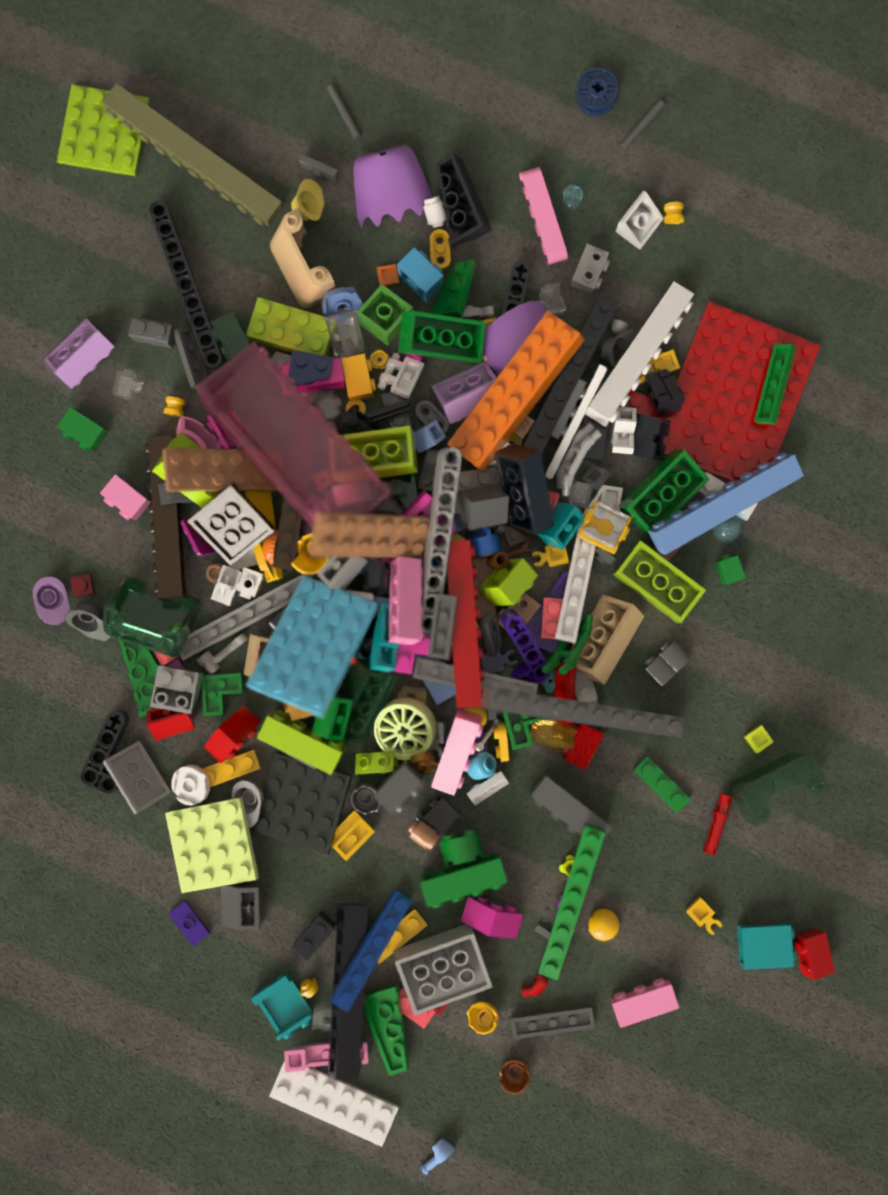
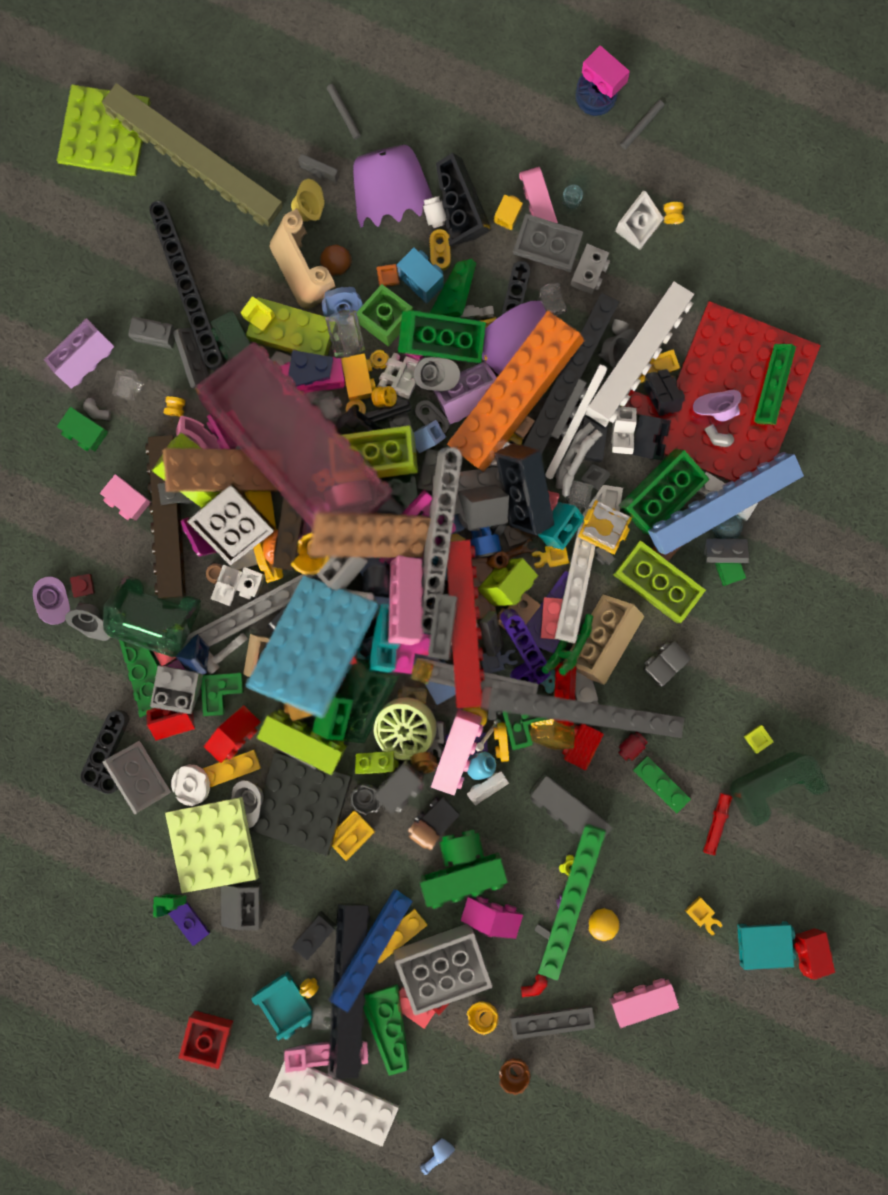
(93, 411): none -> light grey arm
(167, 902): none -> green bracket
(195, 655): none -> dark blue slope
(206, 1039): none -> red brick
(257, 314): none -> neon yellow panel
(336, 259): none -> dark orange hair
(384, 396): none -> yellow wheel
(422, 671): none -> clear yellow plate
(436, 374): none -> light grey piece
(508, 211): none -> yellow brick
(547, 242): none -> dark grey plate
(605, 72): none -> dark pink brick
(632, 746): none -> dark red brick
(719, 405): none -> lavender piece
(719, 439): none -> light grey arm
(726, 550): none -> dark grey bracket

